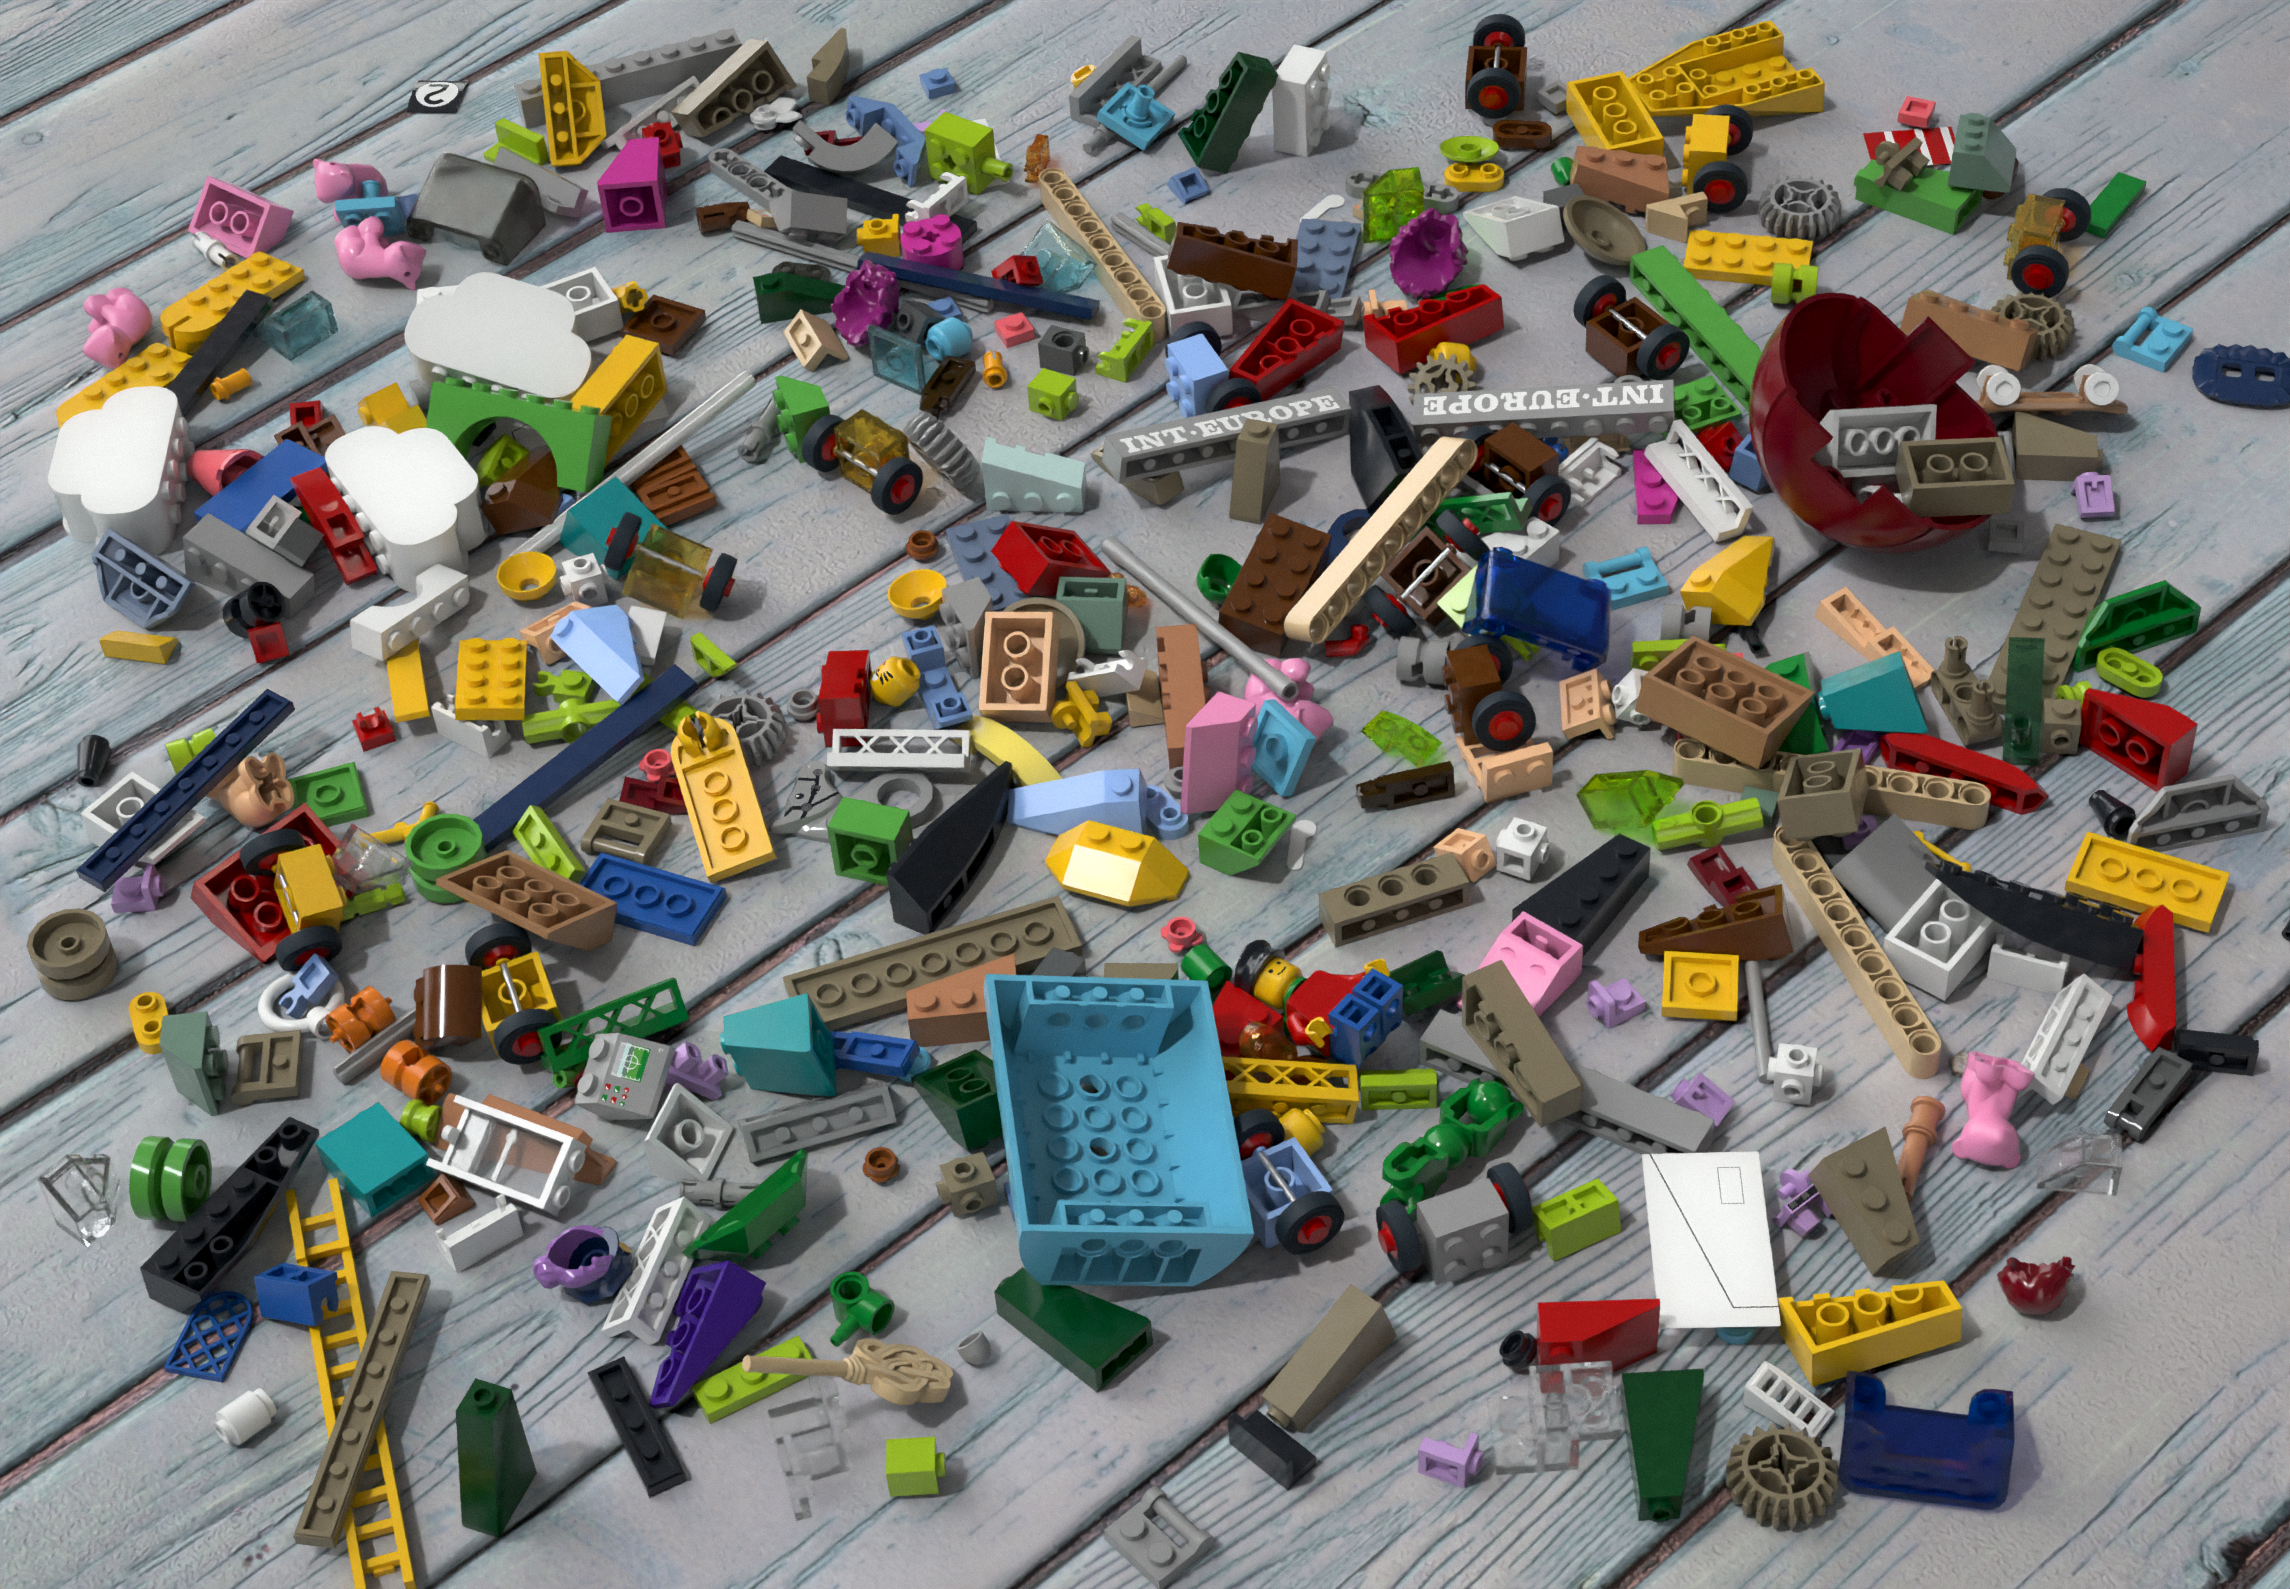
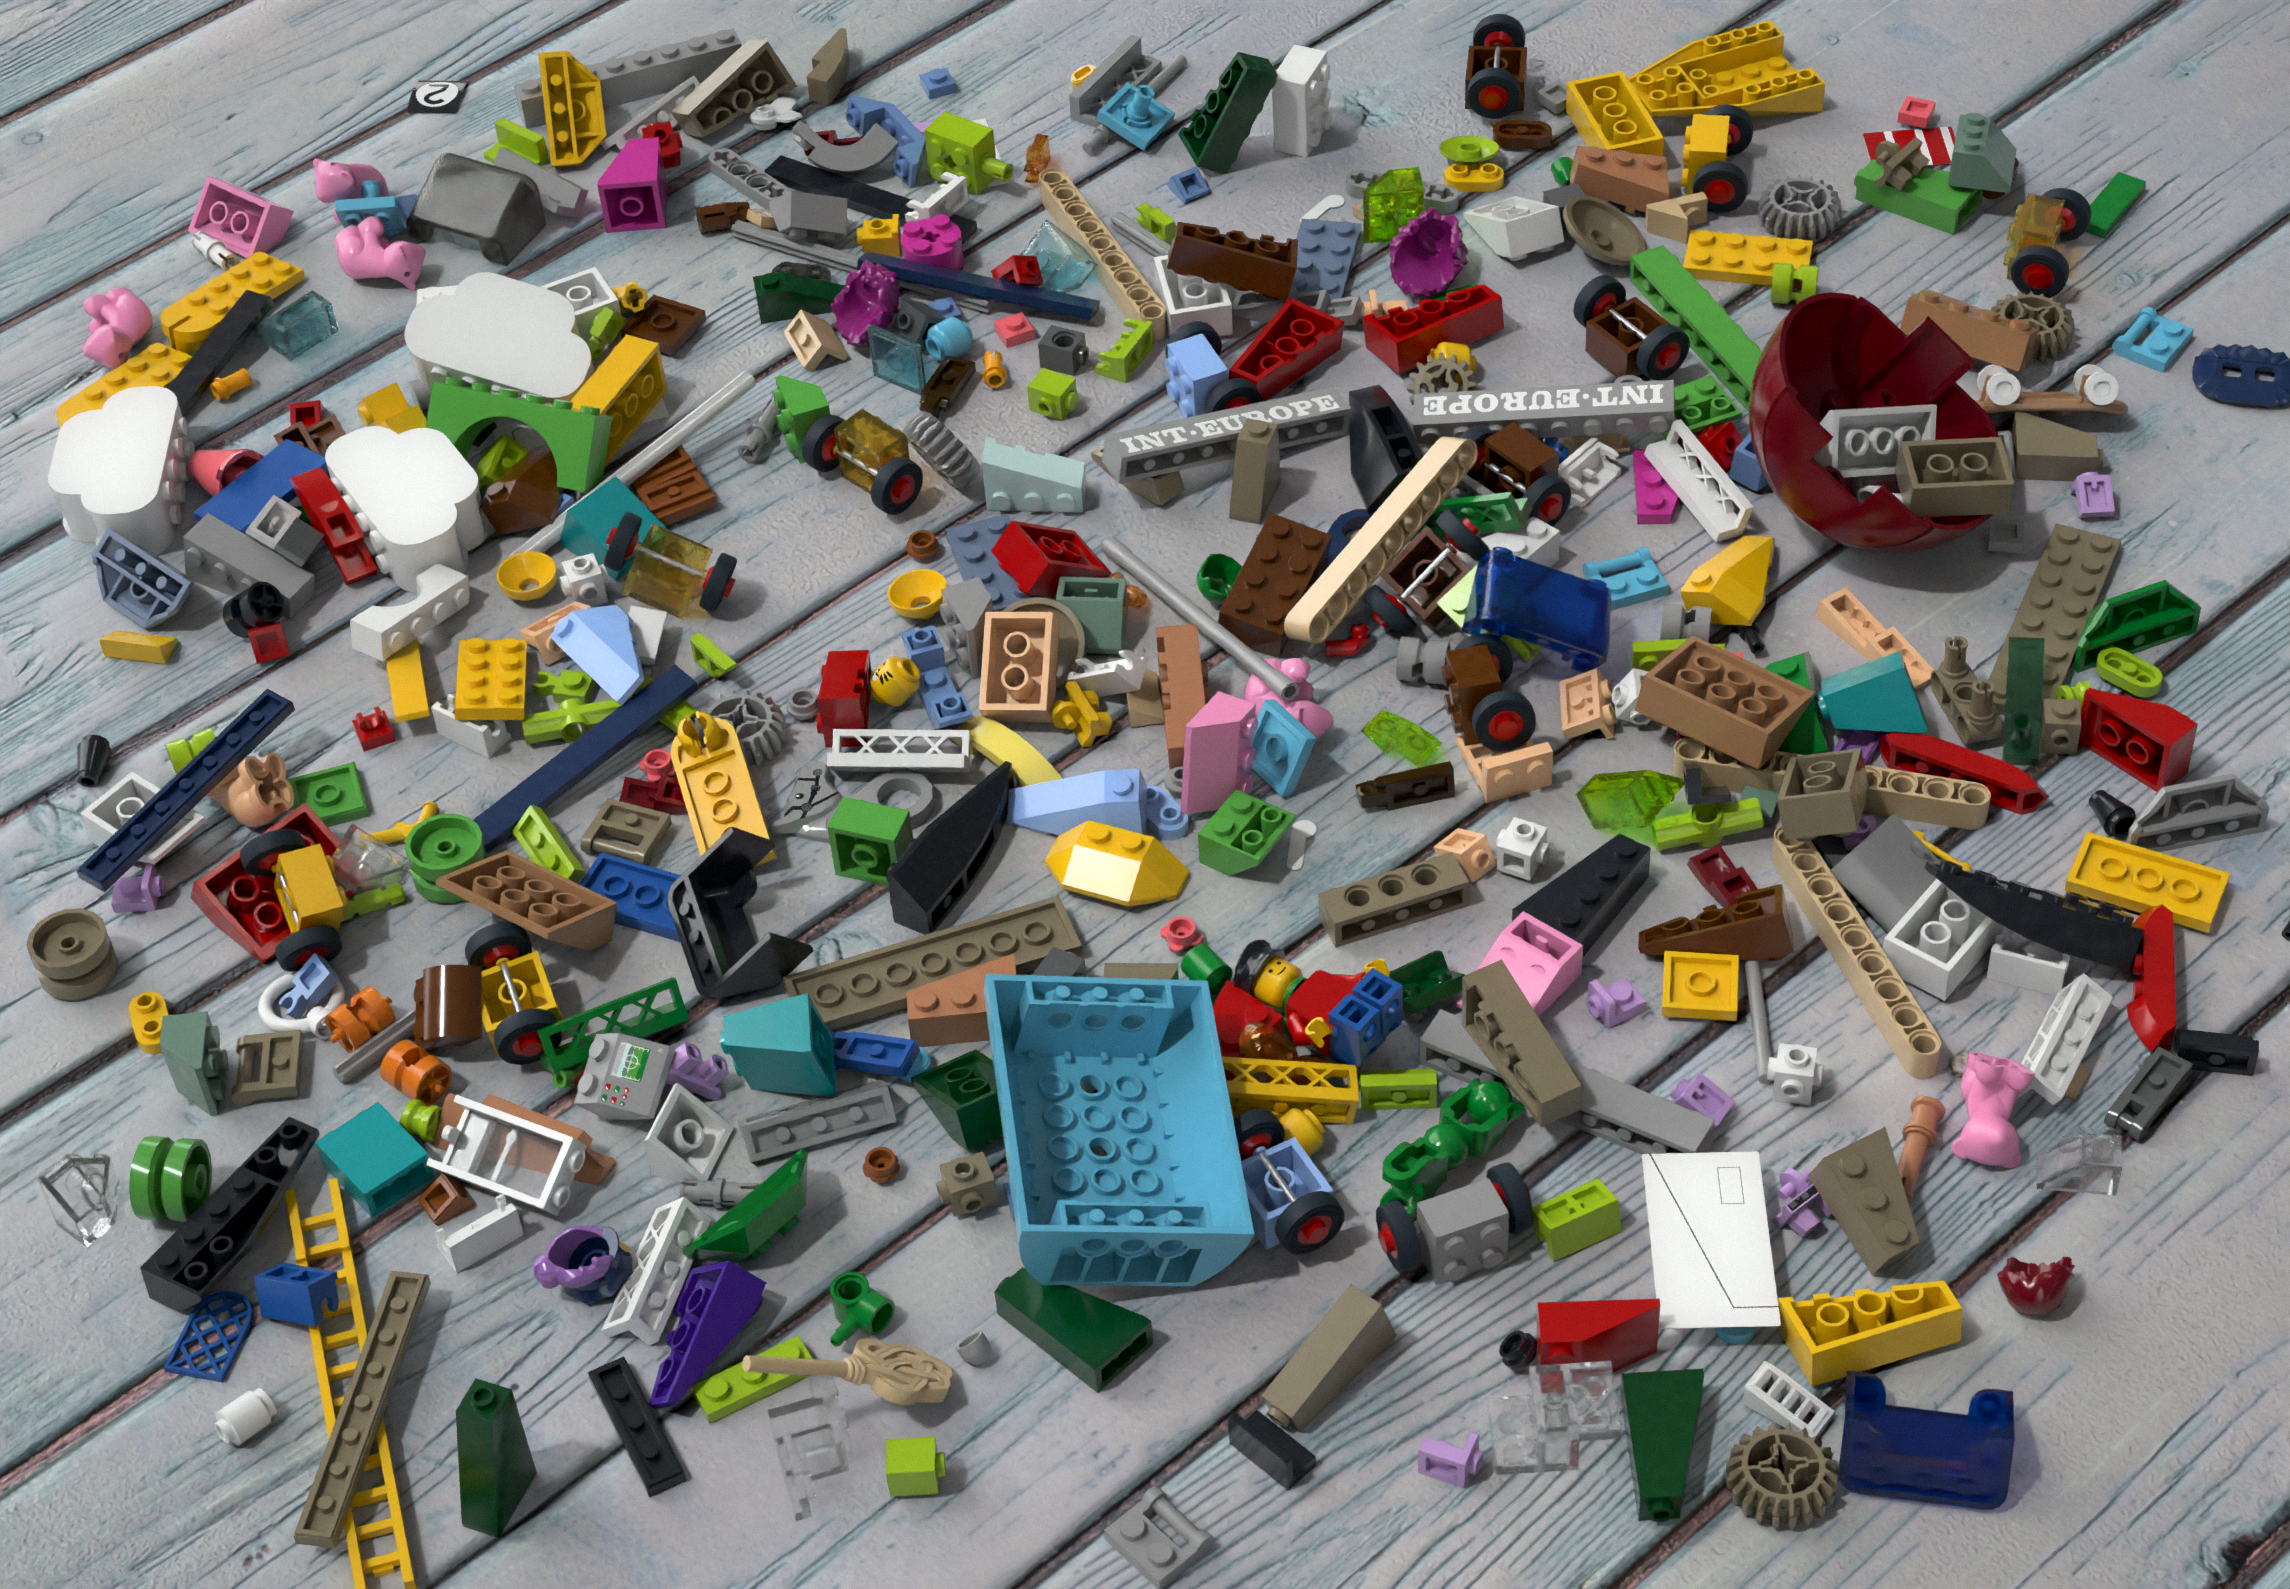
(604, 330): none -> lime plate
(713, 925): none -> black windscreen
(1695, 793): none -> black panel

